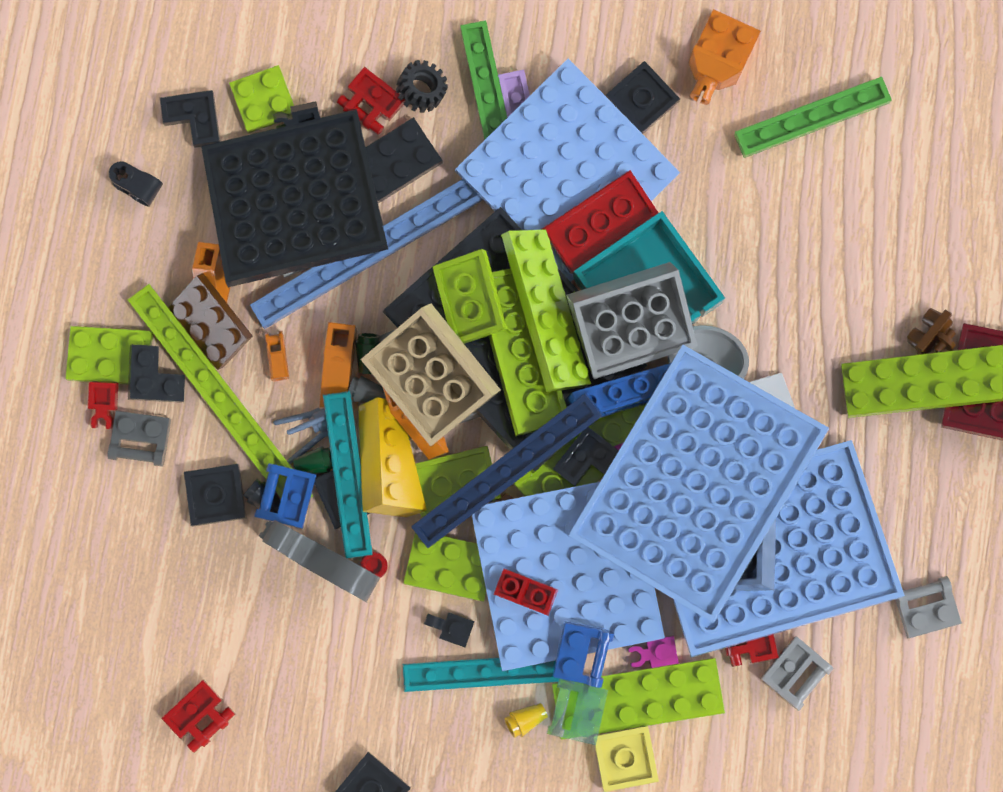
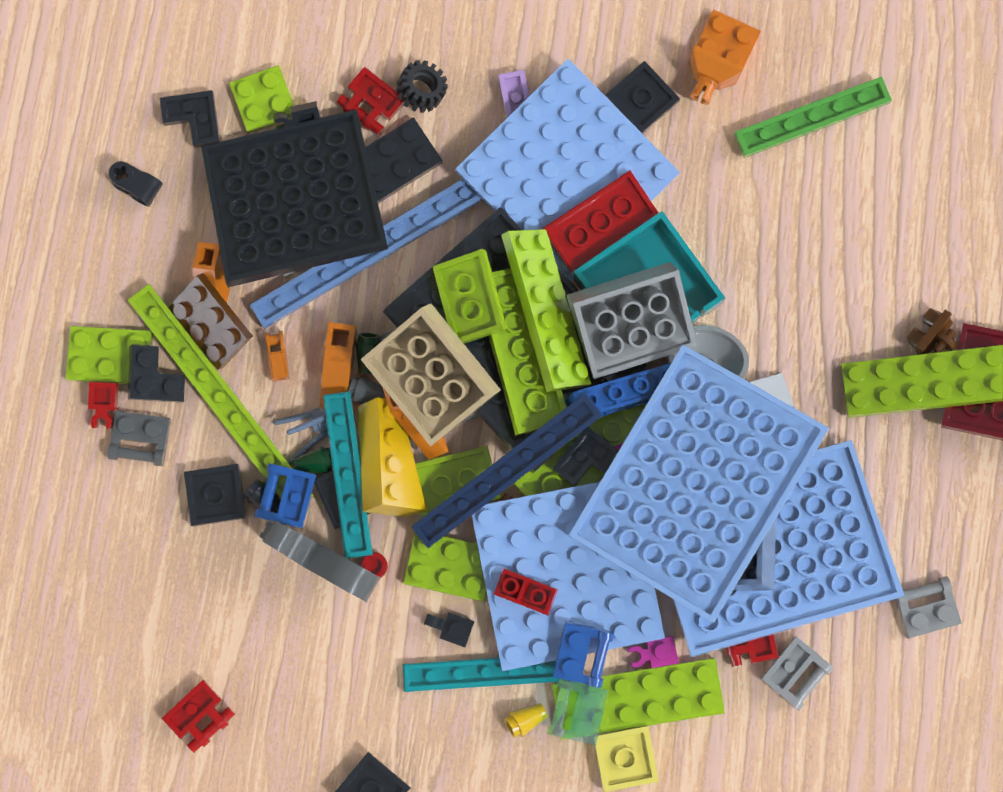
(484, 76): bright green plate -> none

